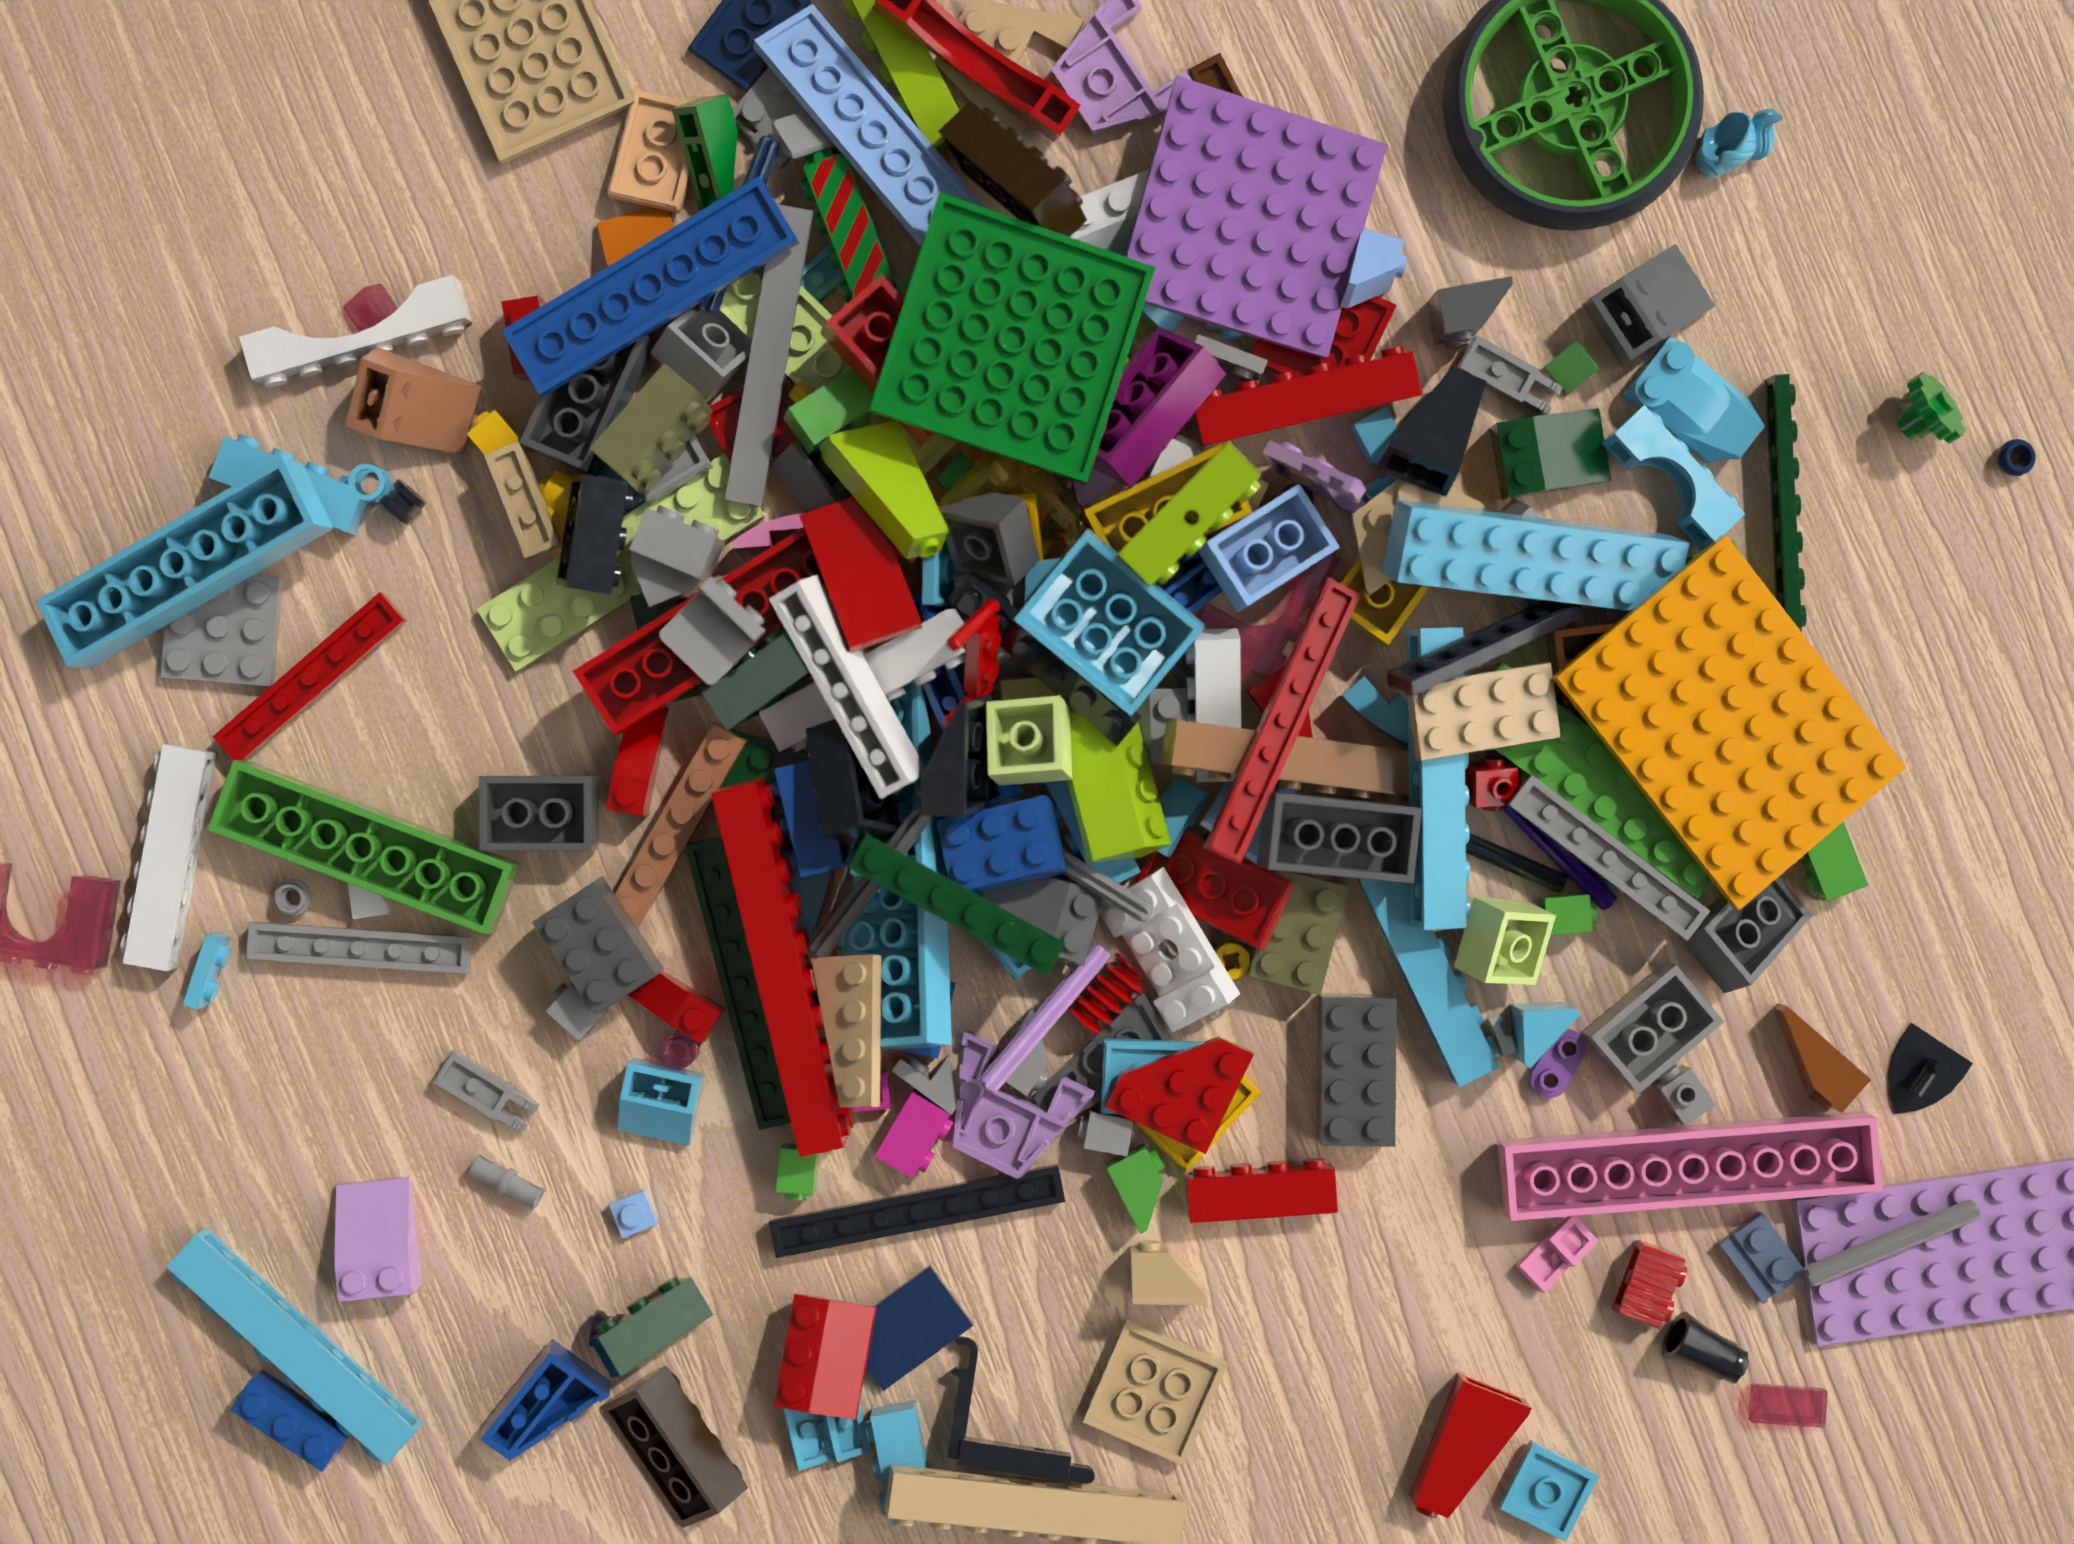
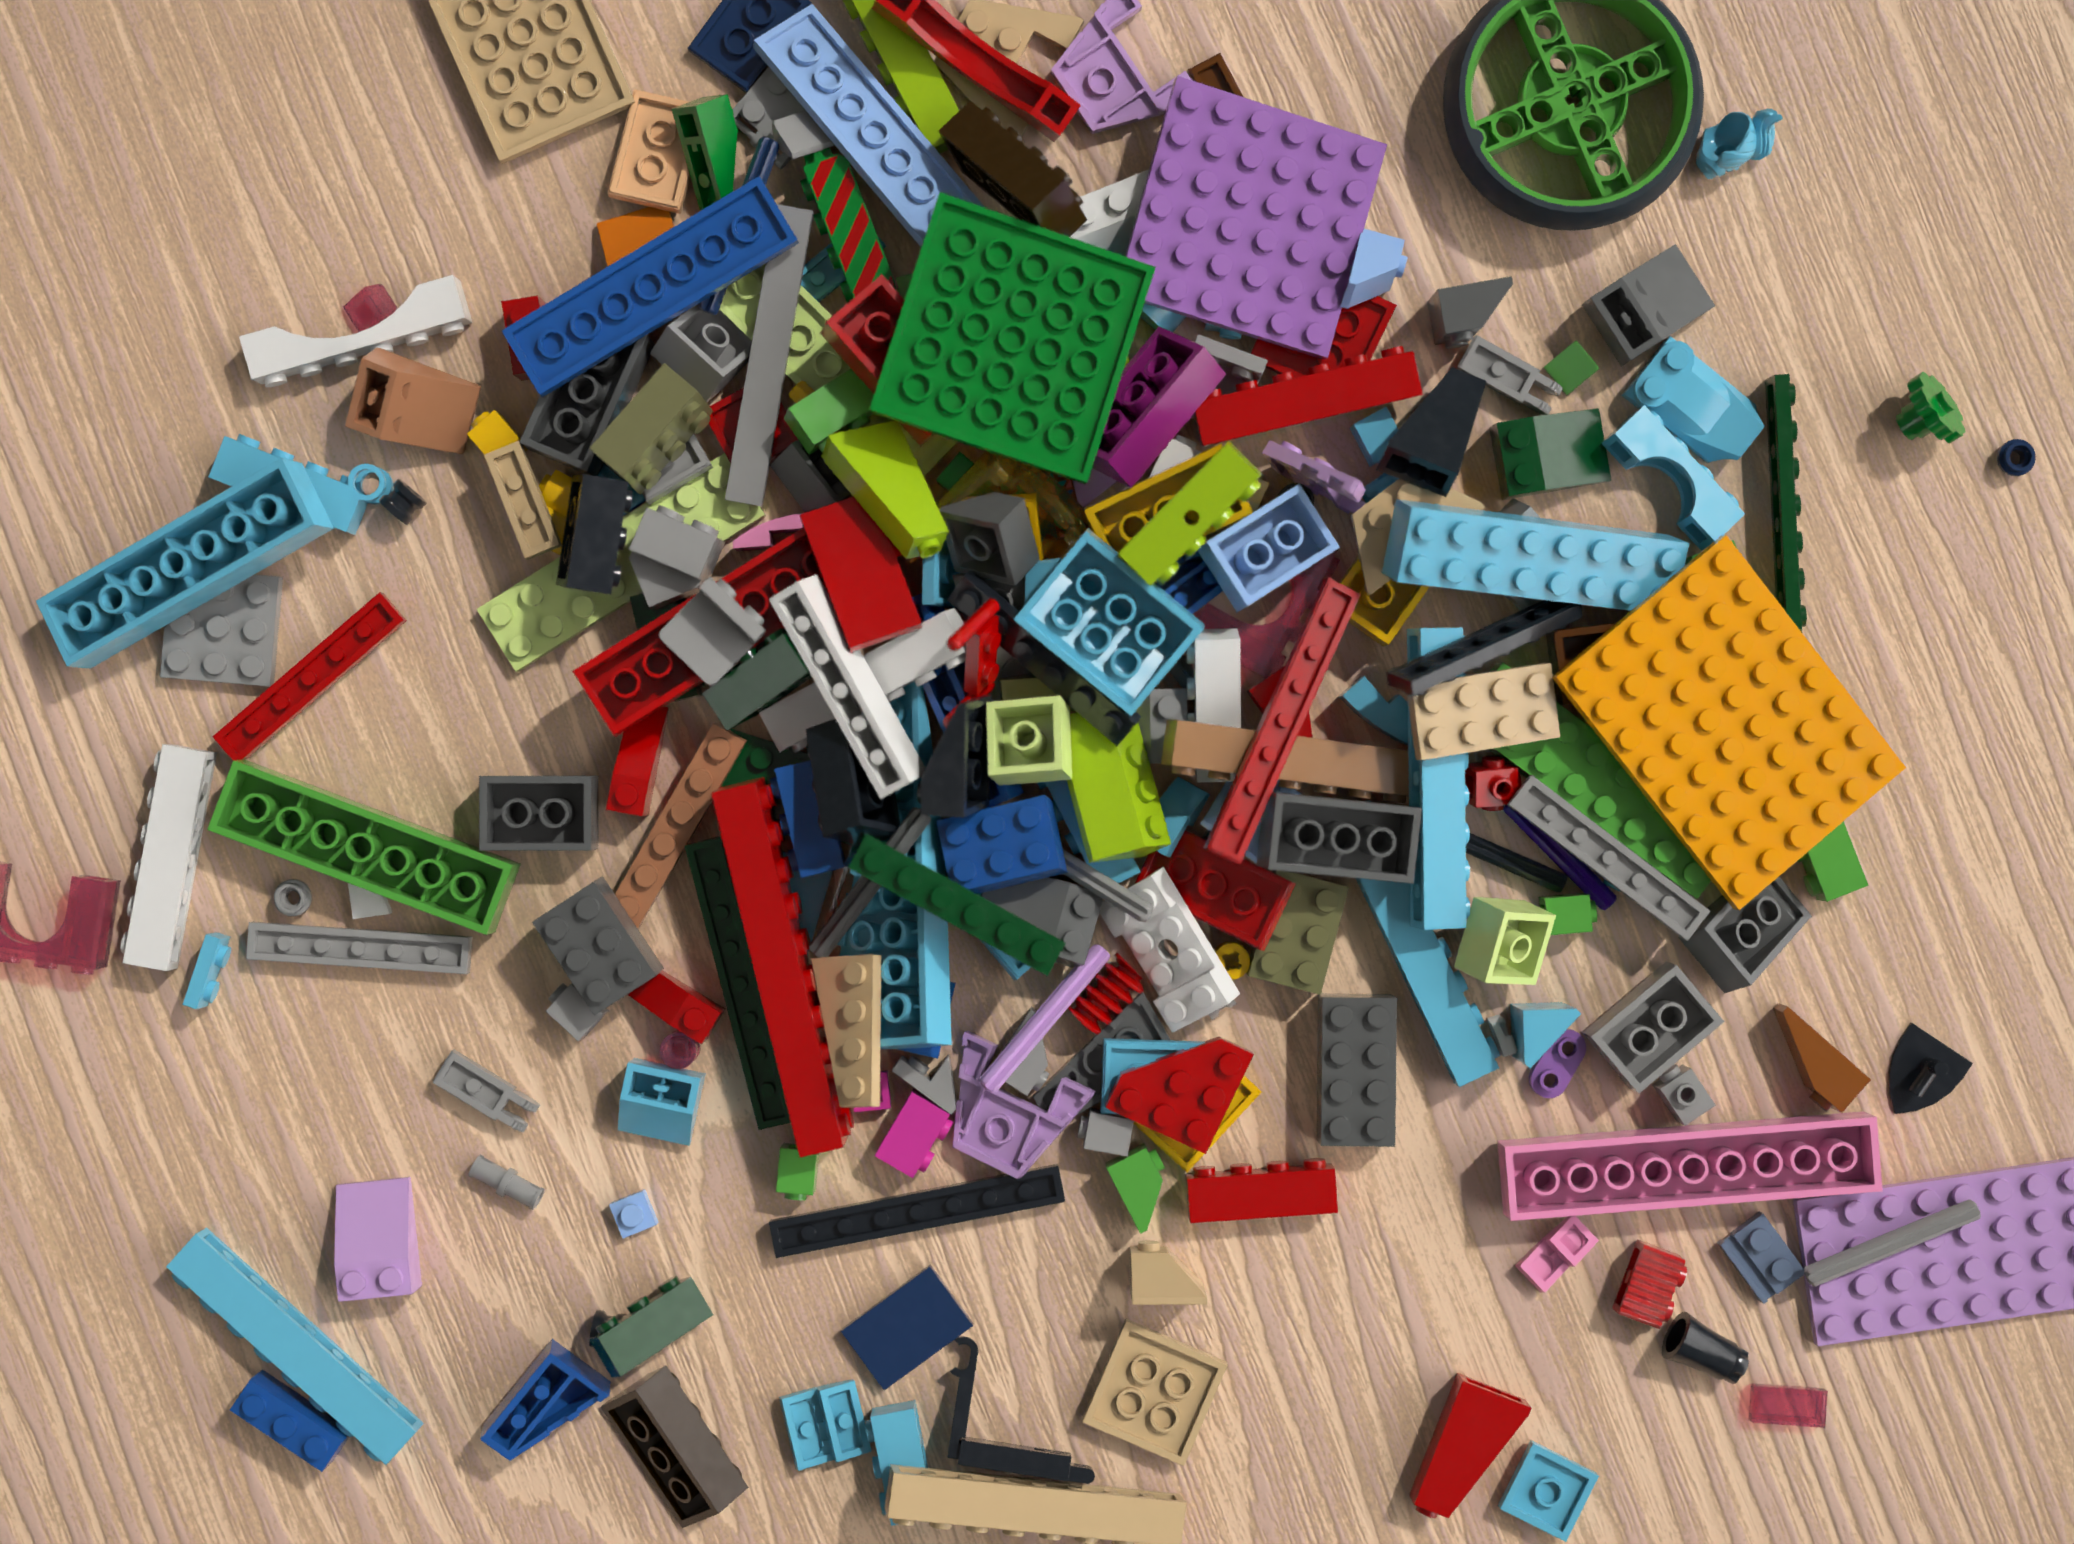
(825, 1356): slope -> none

